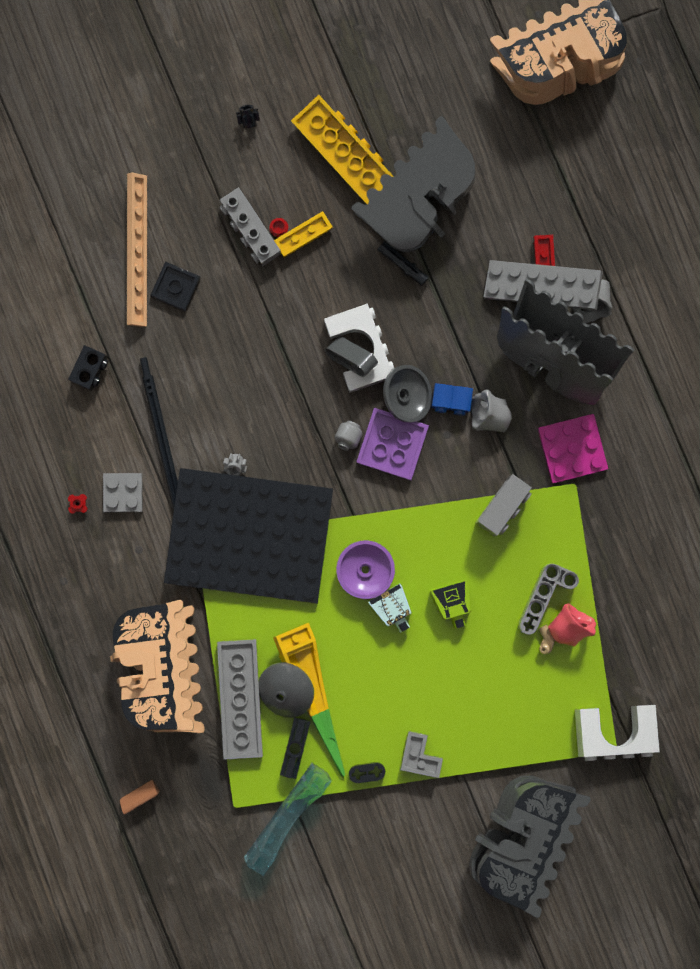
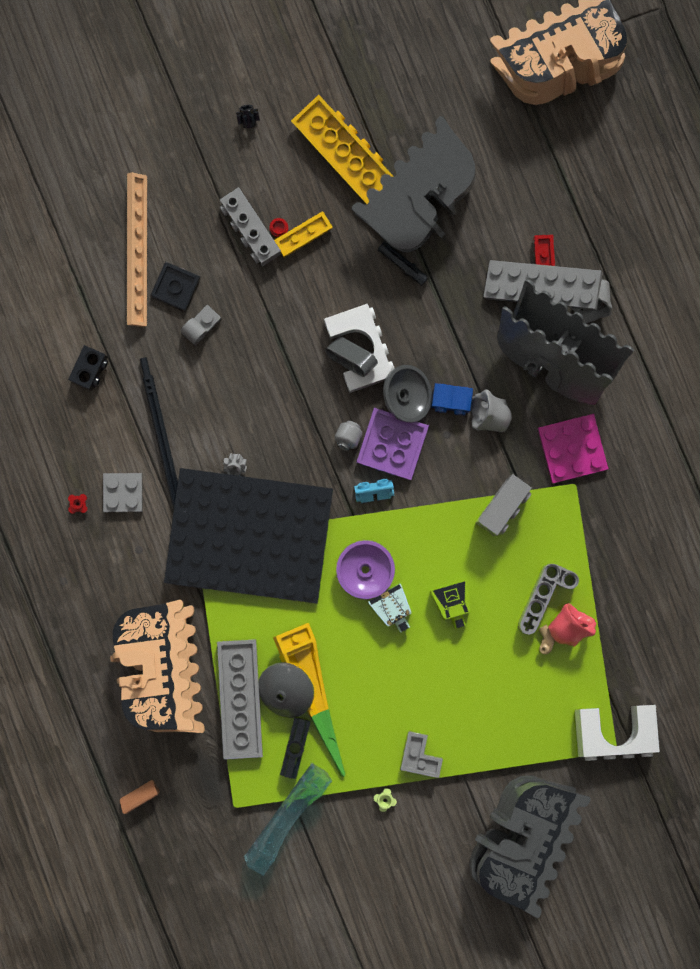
(200, 326): none -> light grey plate
(365, 491): none -> medium azure hinge
(367, 777): black beam -> none
(383, 806): none -> yellowish green plate

